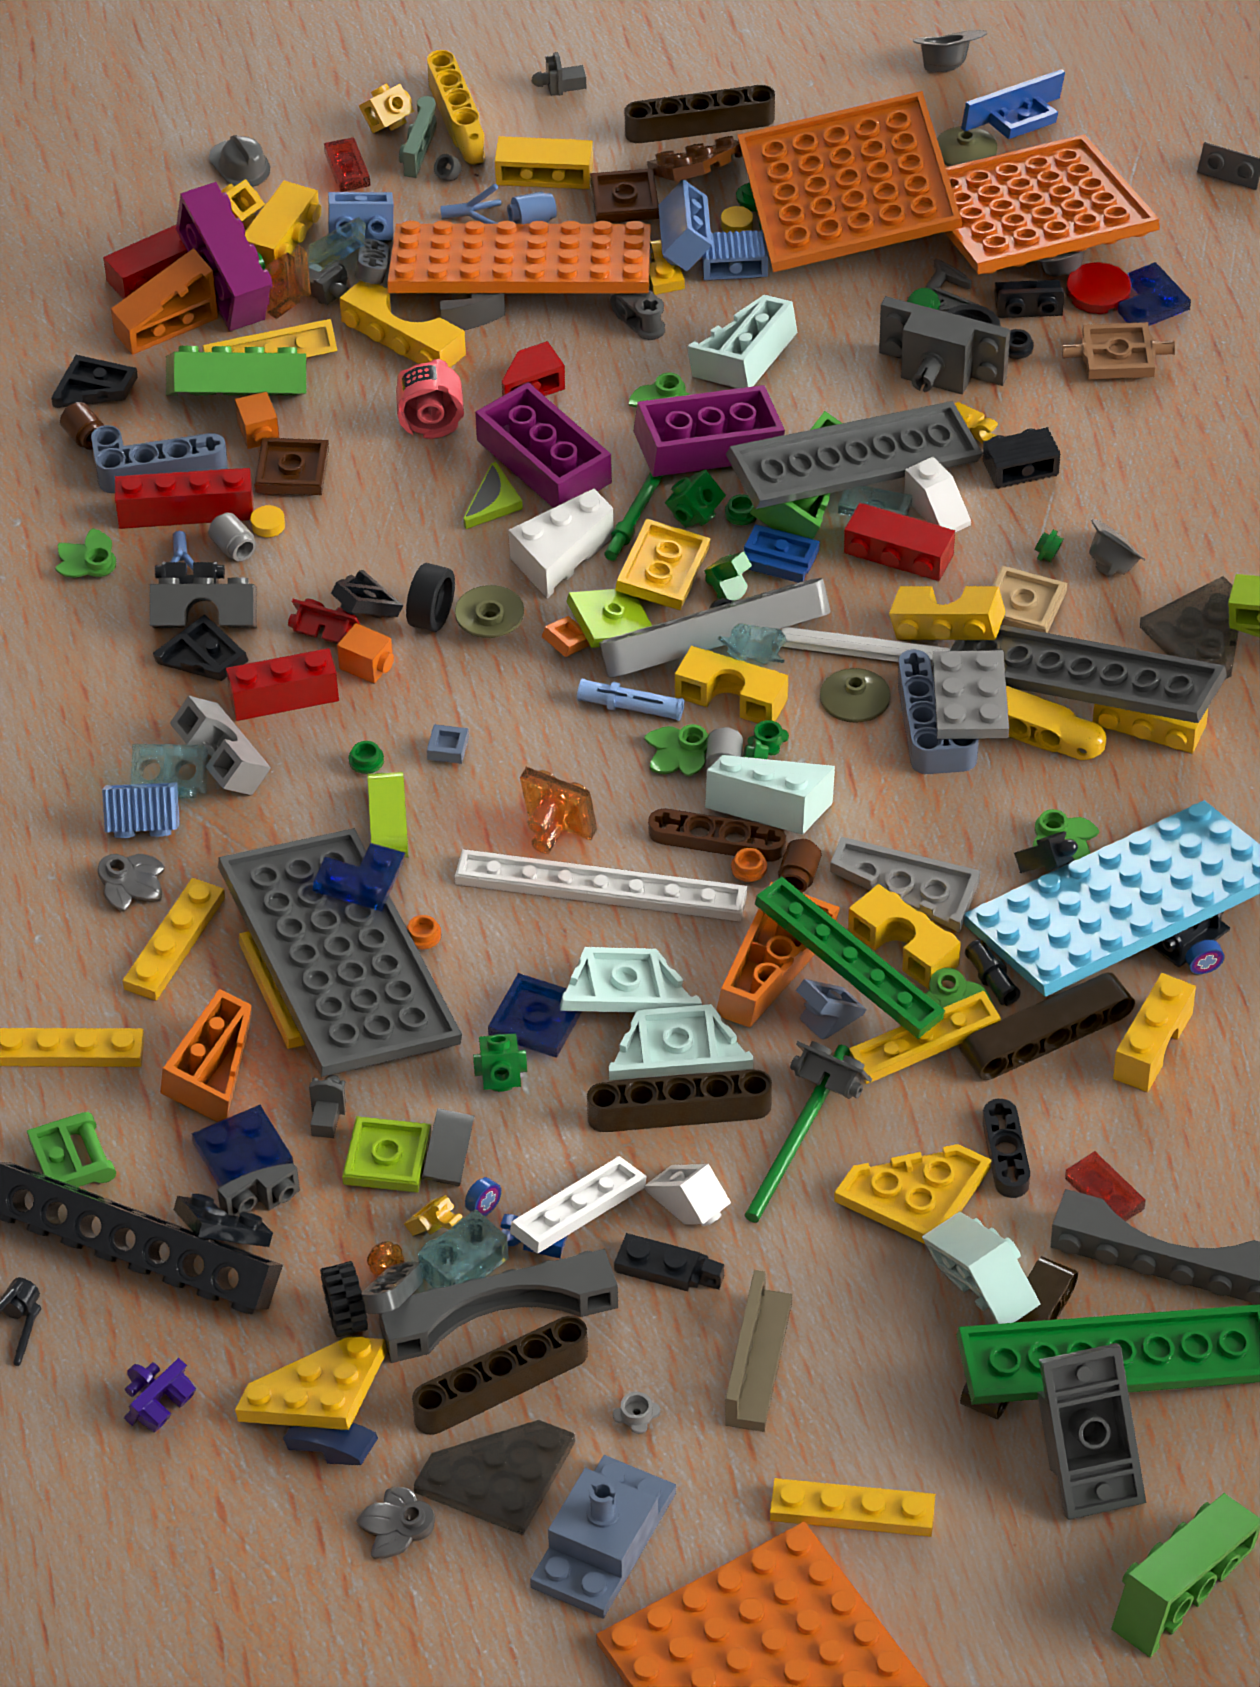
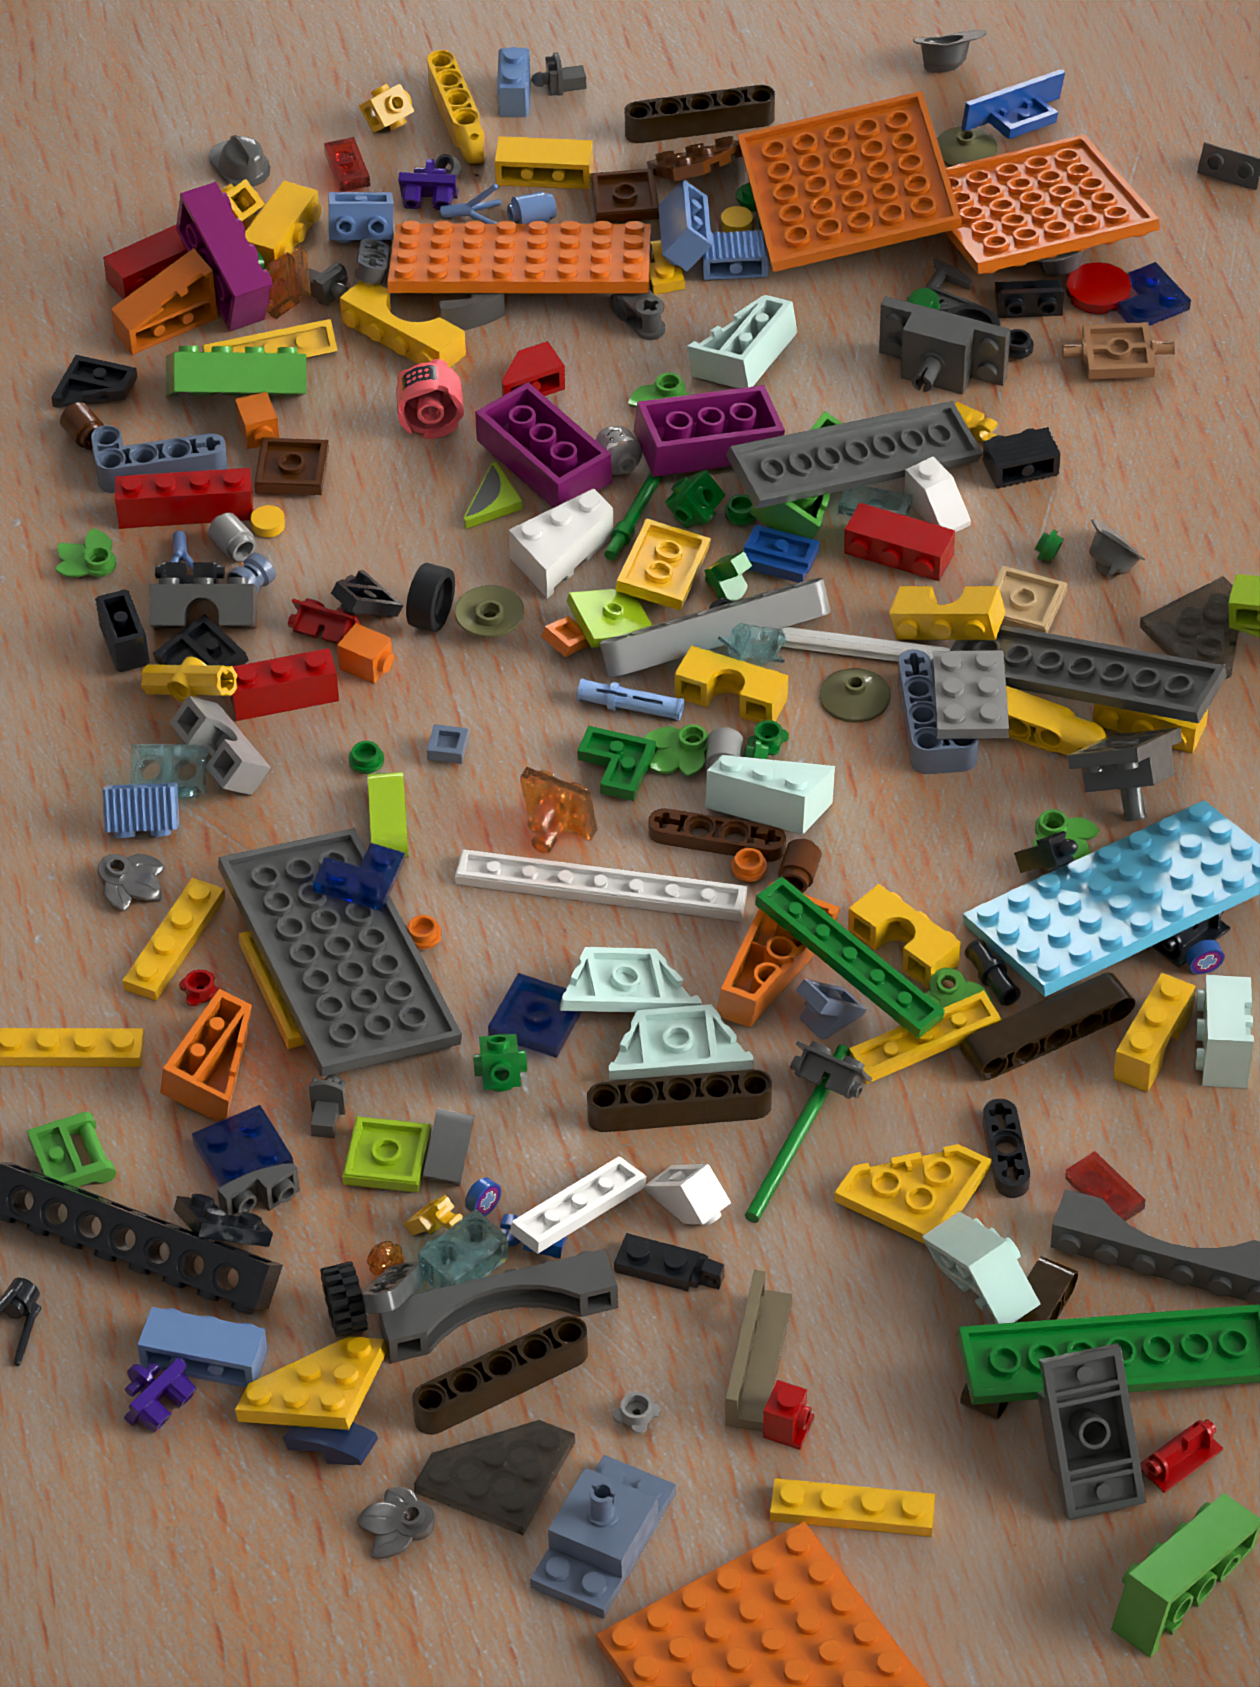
(122, 630): none -> black brick
(189, 679): none -> yellow piece
(198, 987): none -> red plate
(208, 1346): none -> medium blue brick
(256, 569): none -> sand blue wheel
(337, 244): clear light blue plate -> none
(419, 137): sand green plate -> none
(427, 183): none -> dark purple hips
(513, 82): none -> medium blue brick
(623, 448): none -> light grey head
(623, 755): none -> green plate
(787, 1415): none -> red brick
(925, 884): light grey wing -> none
(1128, 764): none -> dark grey brick
(1181, 1455): none -> red hinge
(1225, 1031): none -> light aqua wedge

